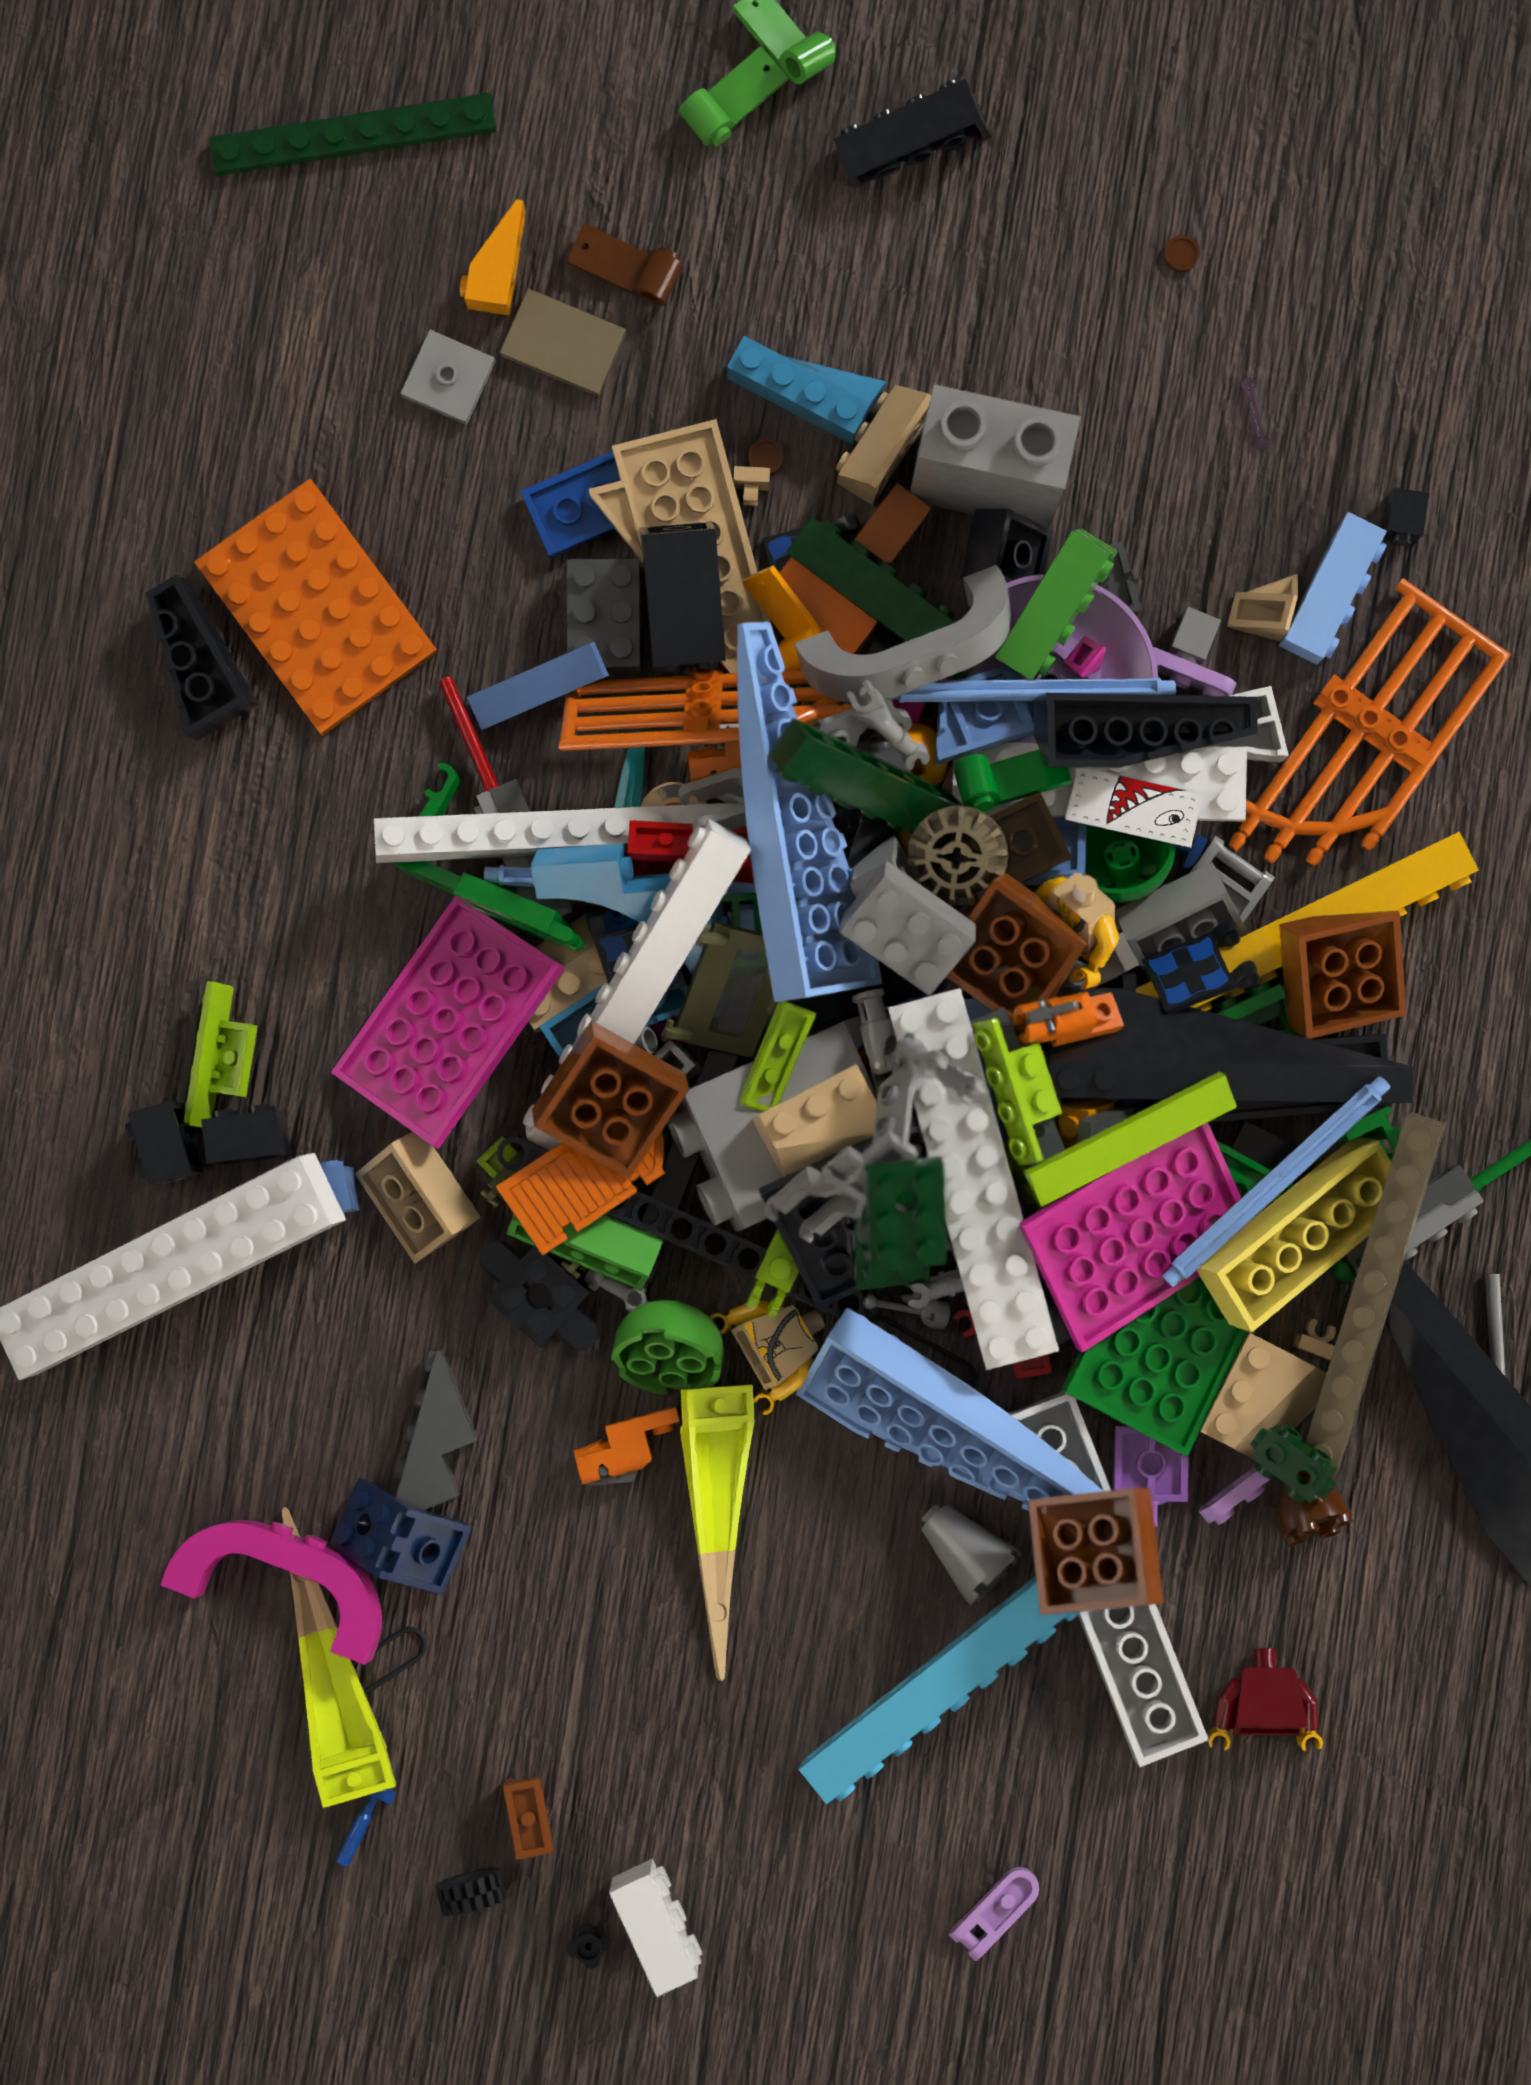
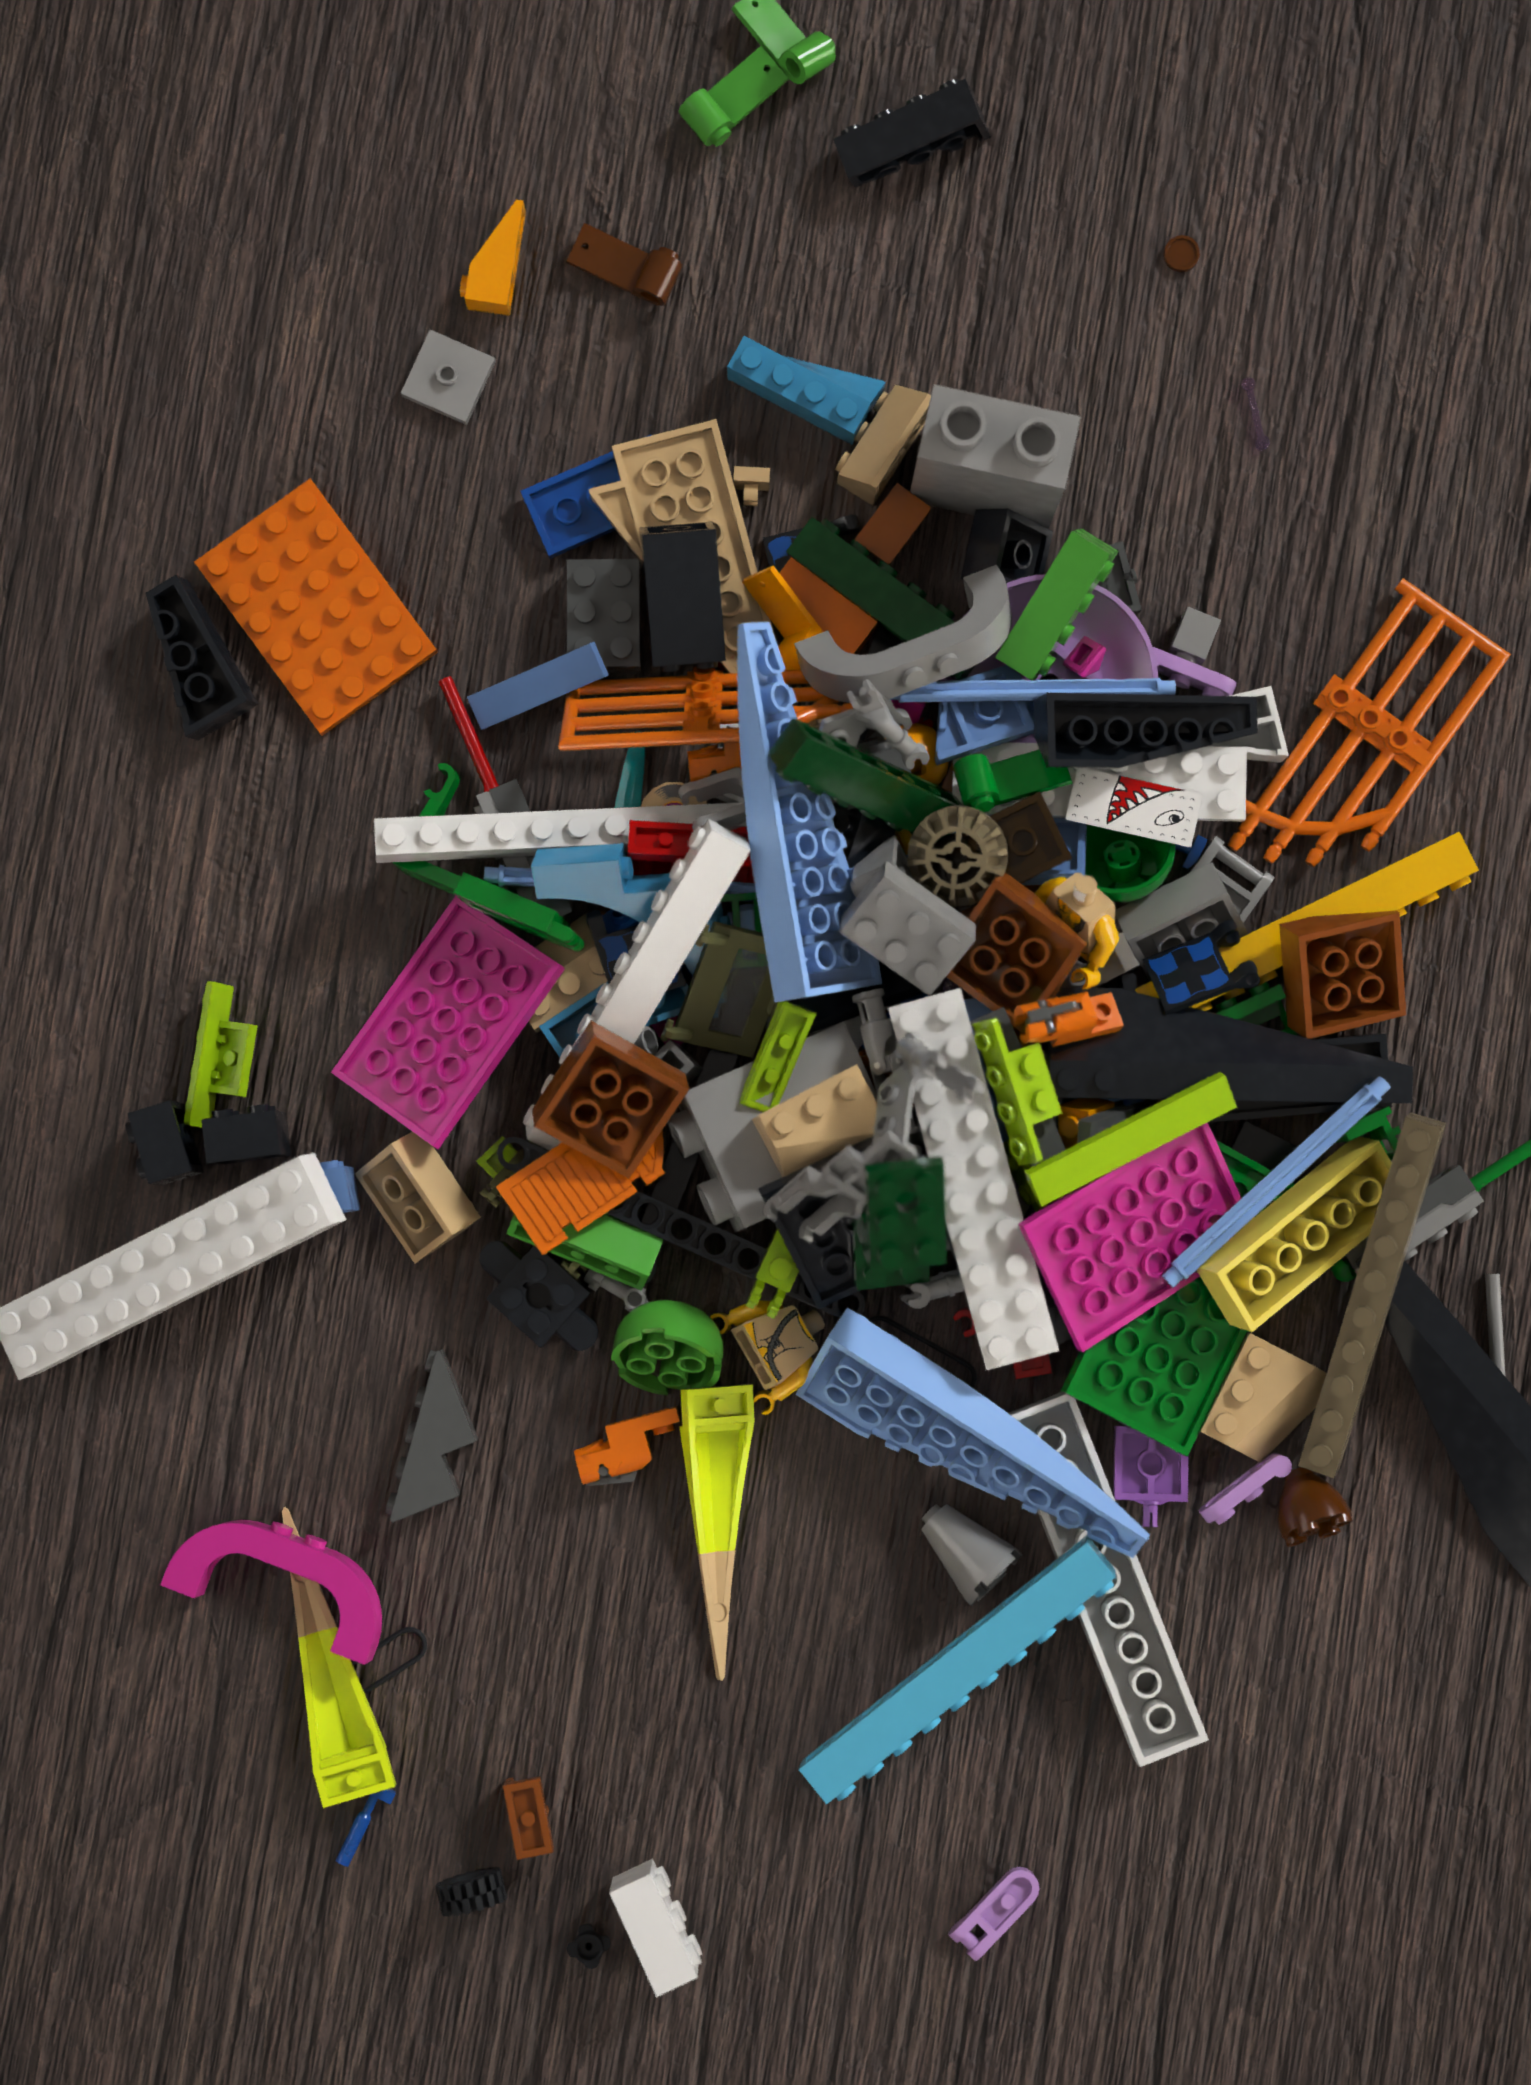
(353, 134): dark green plate -> none
(398, 1538): dark blue bracket -> none
(563, 342): dark tan tile -> none
(766, 454): reddish brown piece -> none
(933, 1315): light grey hinge -> none
(1095, 1551): dark orange slope -> none
(1266, 609): tan slope -> none
(1266, 1703): dark red torso -> none
(1284, 1455): dark green brick -> none
(1314, 1344): tan tile -> none
(1333, 588): light blue brick -> none
(1405, 516): black brick -> none

